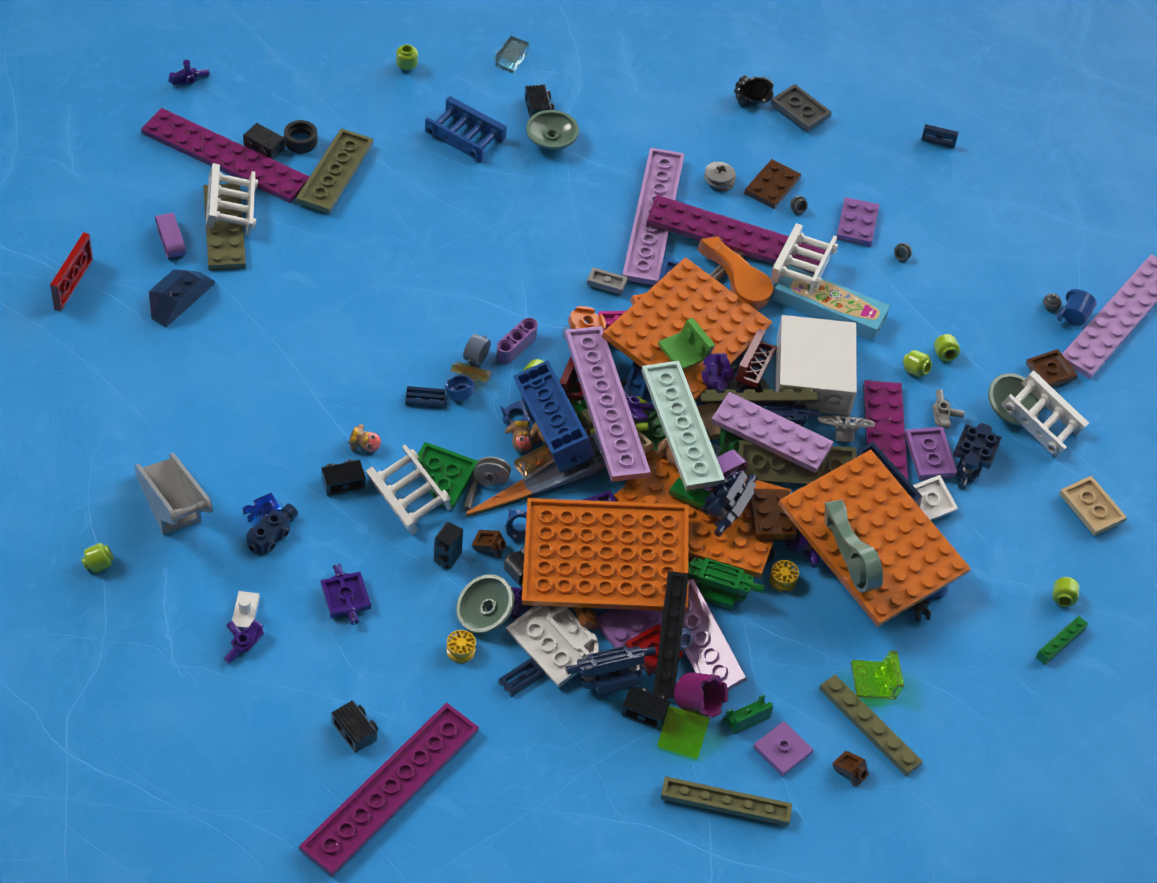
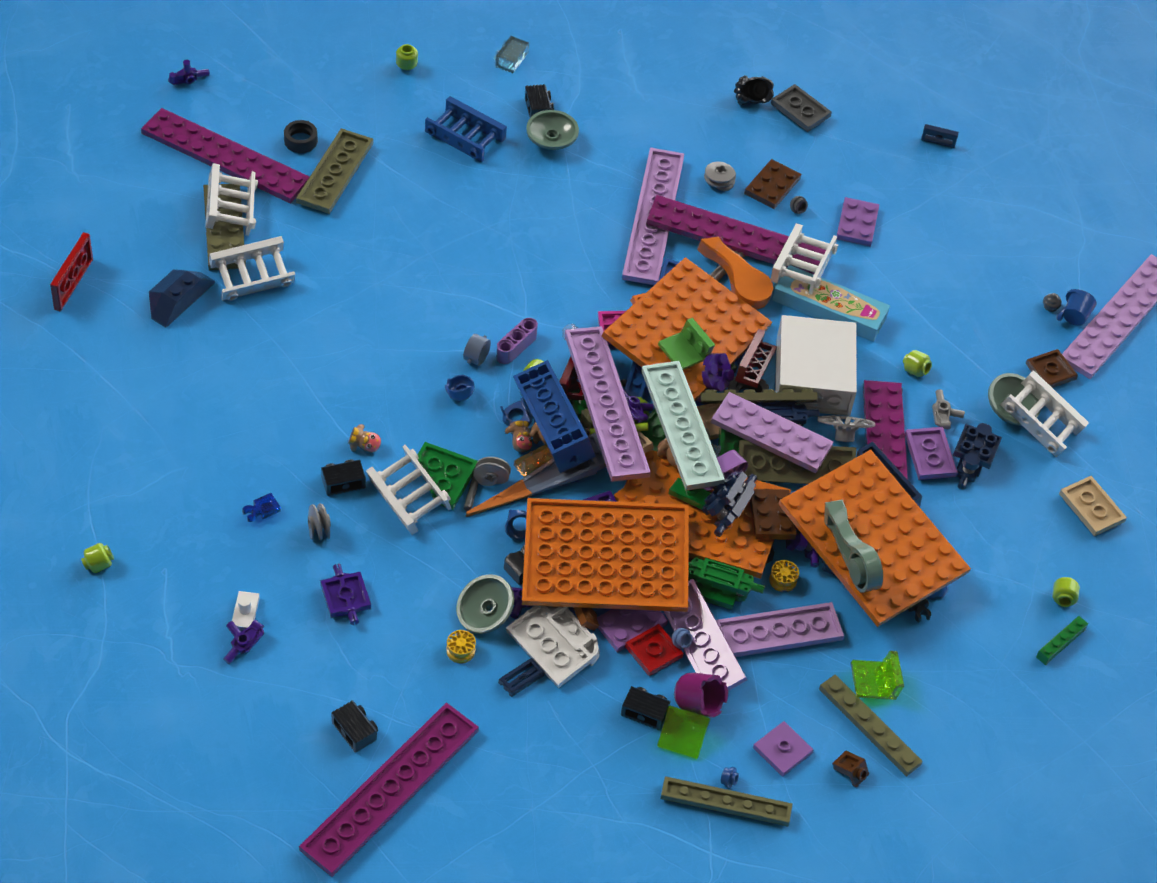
(170, 235): medium lavender beam -> none
(173, 494): light grey piece -> none
(256, 251): none -> white fence
(264, 141): black brick -> none
(274, 526): dark blue brick -> none
(318, 520): none -> light grey piece
(424, 395): dark blue tile -> none
(448, 545): black brick -> none
(471, 371): clear orange plate -> none
(489, 541): reddish brown bracket -> none
(583, 313): orange plate -> none
(607, 281): light grey plate -> none
(611, 668): dark blue piece -> none
(670, 634): black plate -> none
(729, 777): none -> blue plate
(749, 715): green hinge -> none
(781, 629): none -> lavender plate
(902, 251): dark grey plate -> none
(935, 498): white plate -> none
(946, 347): lime head -> none

